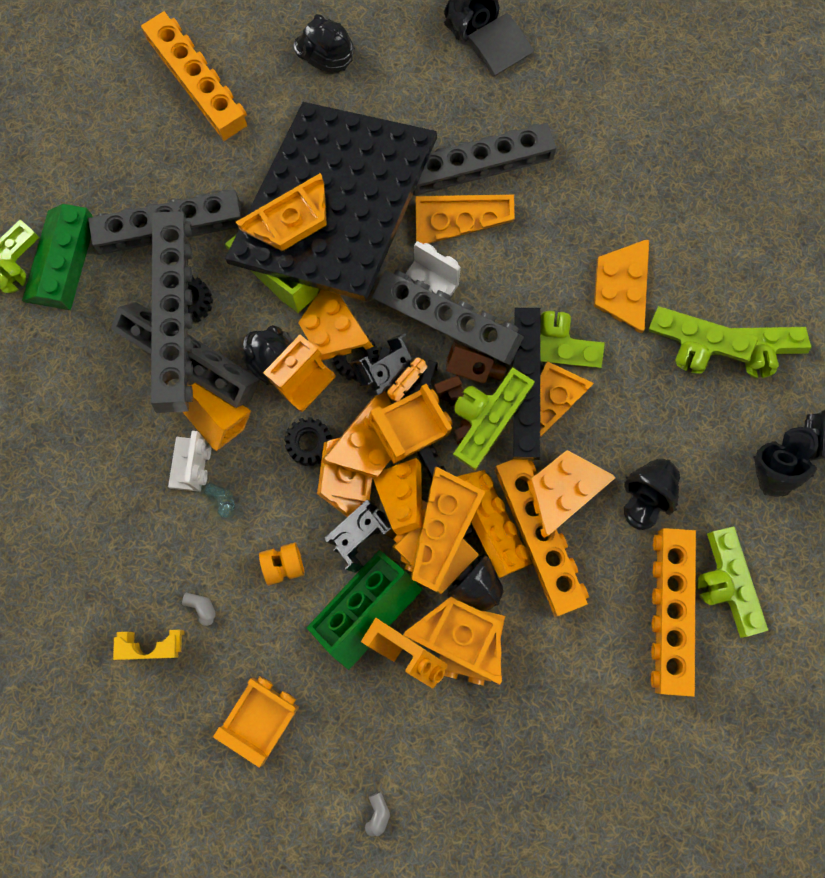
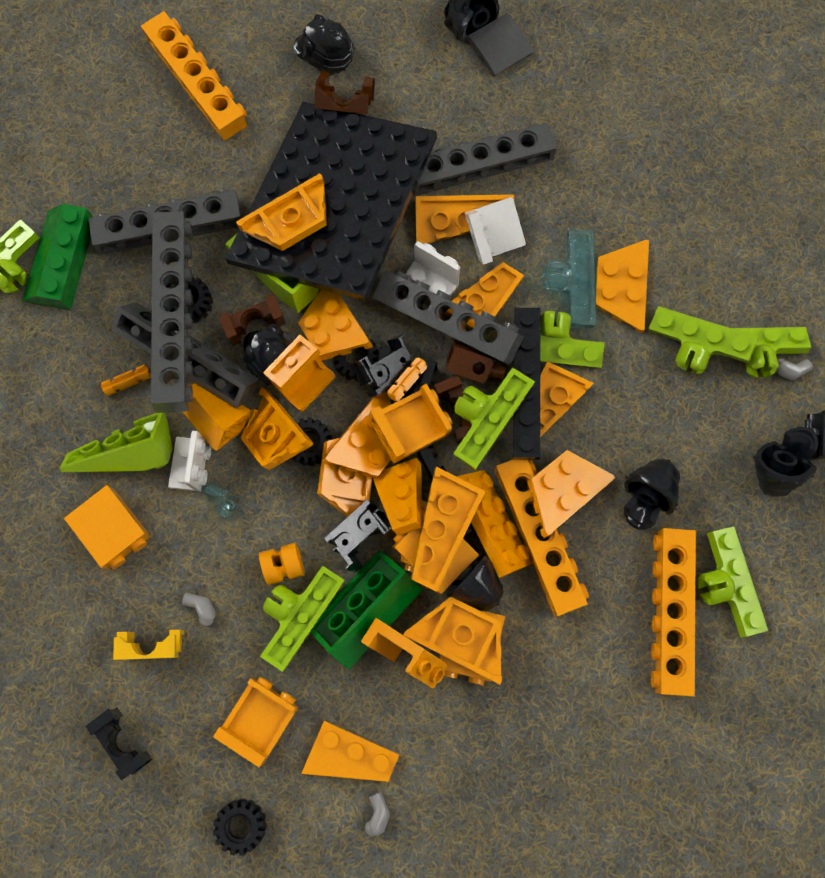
(106, 730): none -> black piece
(108, 528): none -> light orange brick
(126, 380): none -> light orange axle
(137, 449): none -> lime wedge
(224, 834): none -> black tyre
(236, 323): none -> reddish brown piece
(273, 433): none -> light orange wing
(298, 615): none -> lime plate
(327, 98): none -> reddish brown piece
(348, 756): none -> light orange wing
(490, 291): none -> light orange wing
(495, 229): none -> white bracket
(575, 278): none -> clear light blue plate
(791, 371): none -> light grey arm

